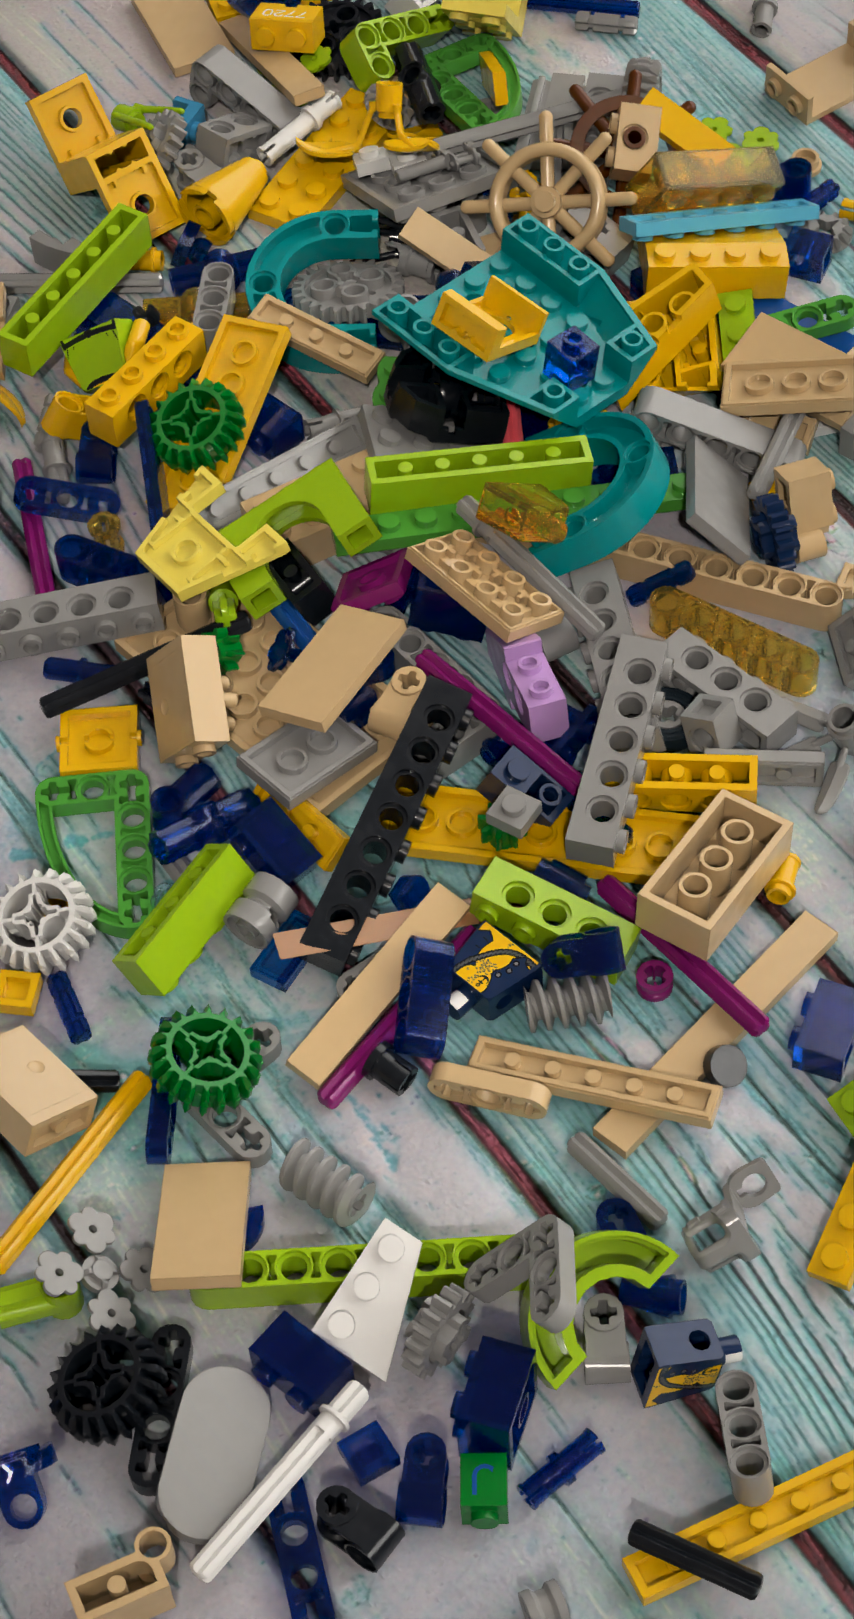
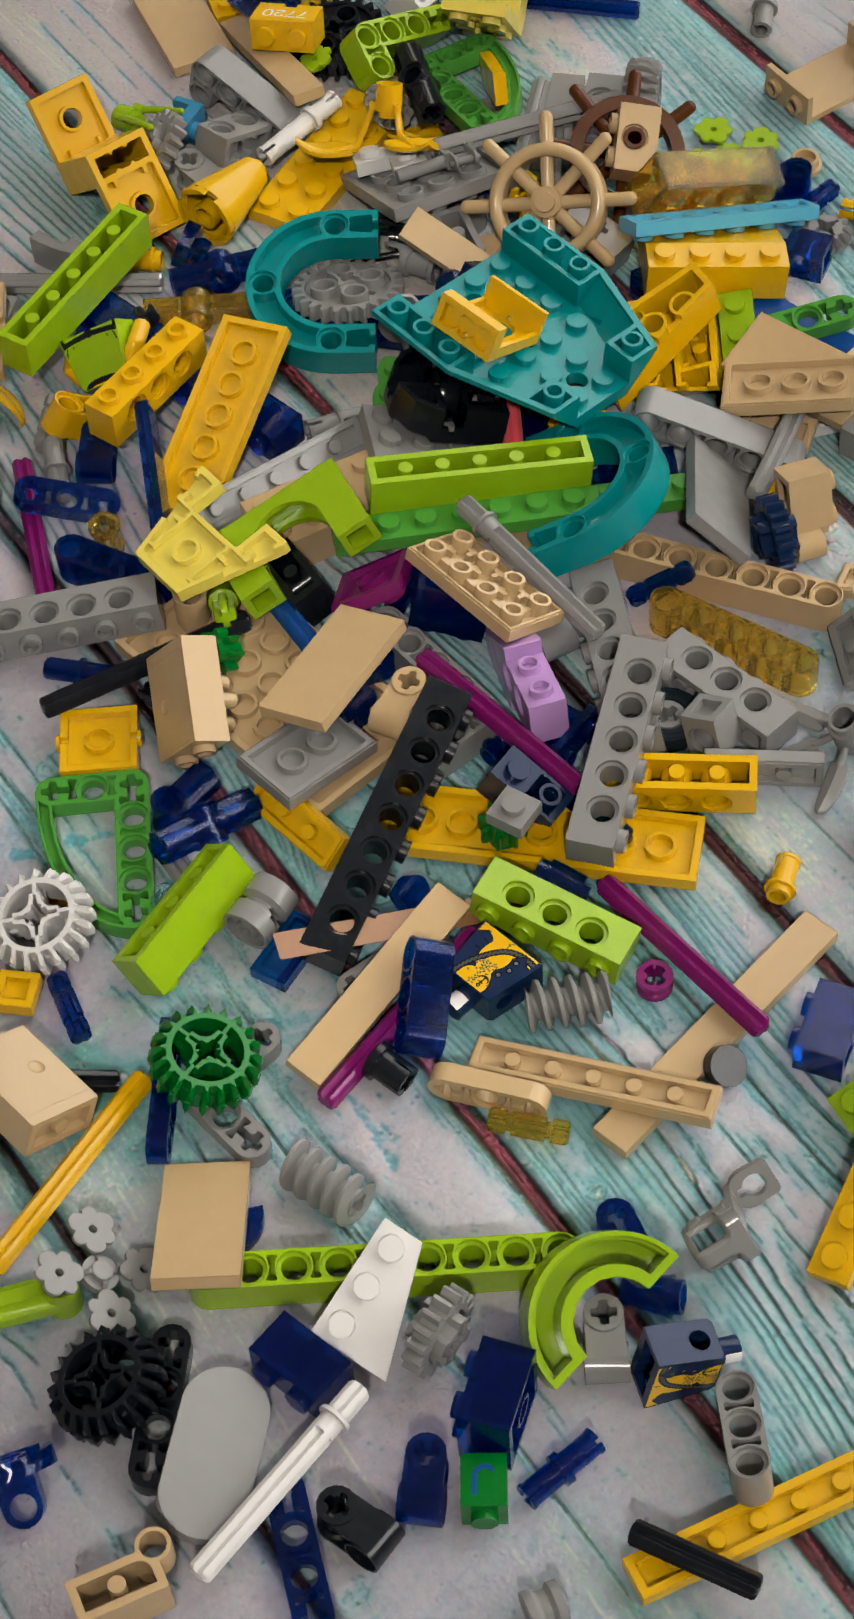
(207, 432): green gear -> none
(214, 298): light grey beam -> none
(274, 843): clear blue brick -> none
(283, 650): clear blue plant -> none
(321, 339): tan tile -> none
(368, 1453): clear blue tile -> none
(529, 1126): none -> clear yellow axle
(534, 516): clear yellow torso -> none
(542, 1247): light grey beam -> none
(571, 358): clear blue brick -> none
(591, 953): clear blue piece -> none
(606, 23): light grey axle -> none
(617, 1180): light grey axle -> none
(681, 128): yellow tile -> none
(714, 874): tan brick -> none

